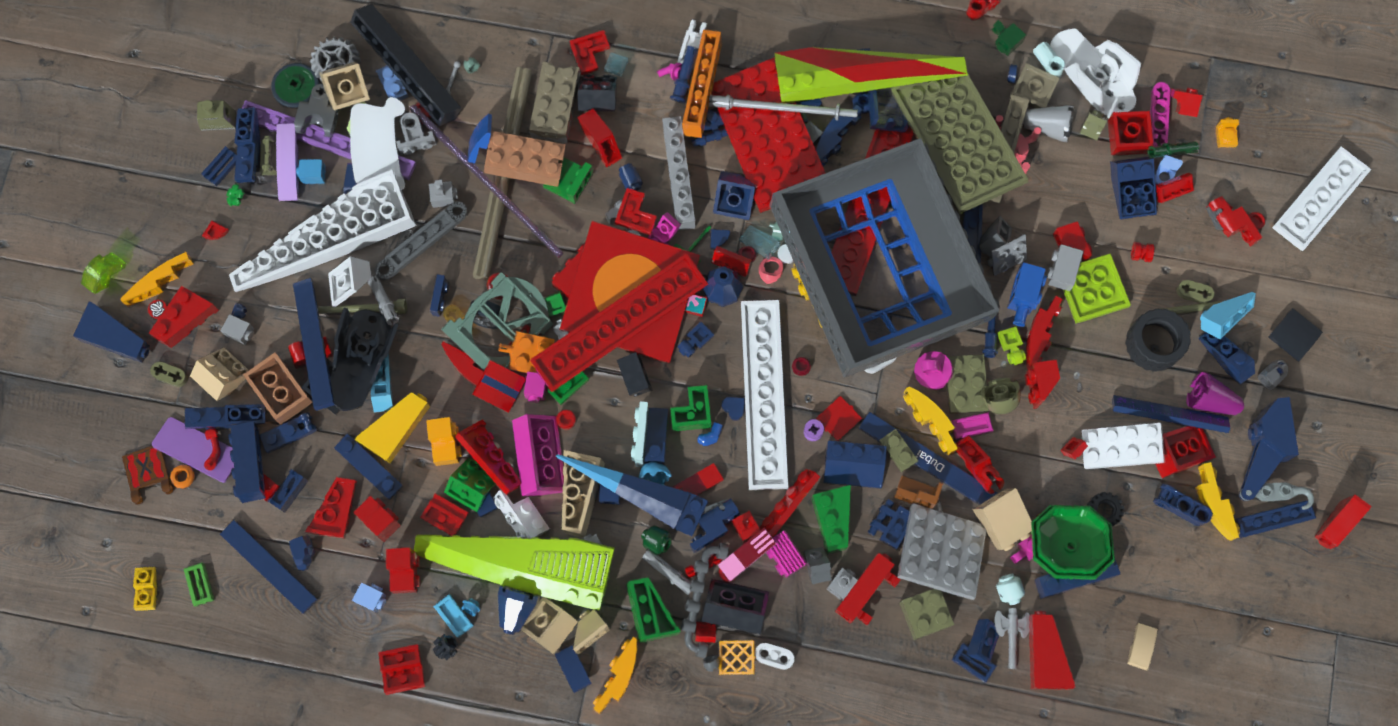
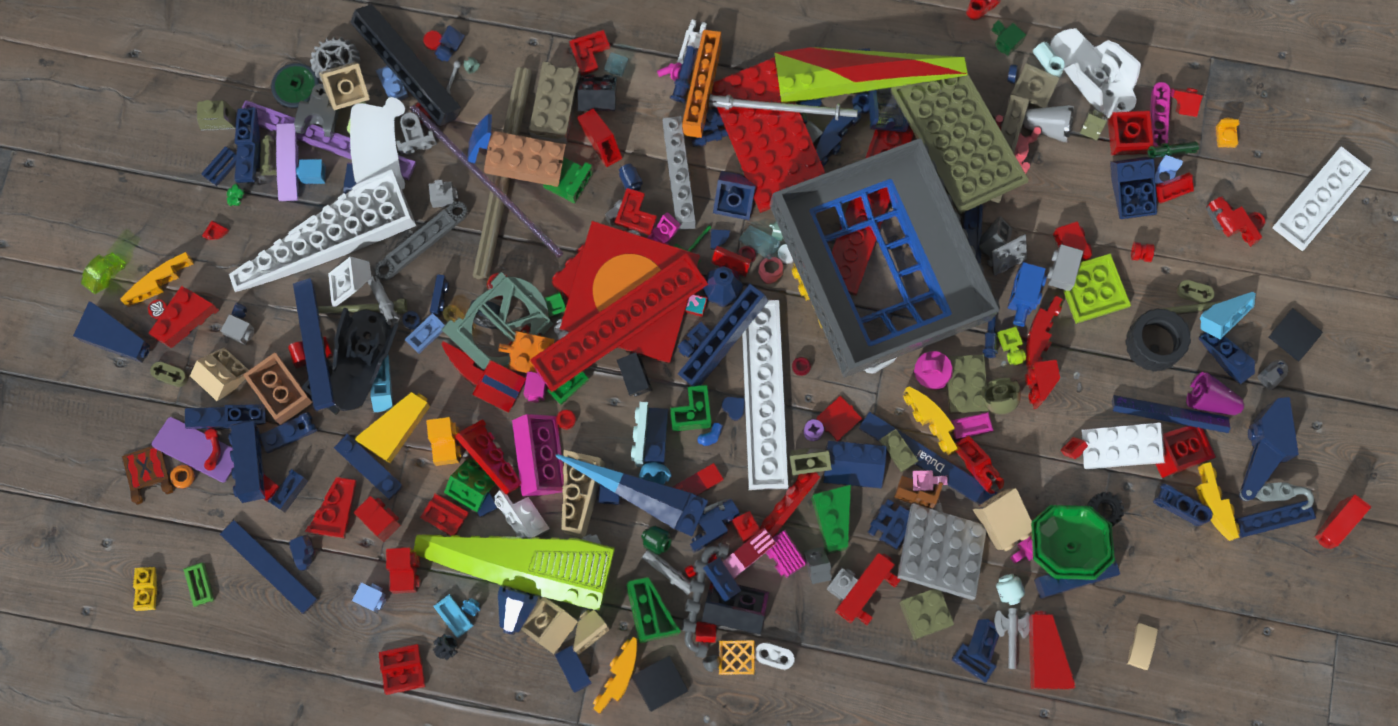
(408, 325): none -> dark blue bush
(425, 333): none -> medium blue plate
(431, 40): none -> red tile
(451, 40): none -> dark blue plate
(659, 683): none -> black slope
(722, 579): none -> dark blue plate
(723, 336): none -> dark blue brick
(810, 460): none -> olive slope
(925, 480): none -> bright pink plate

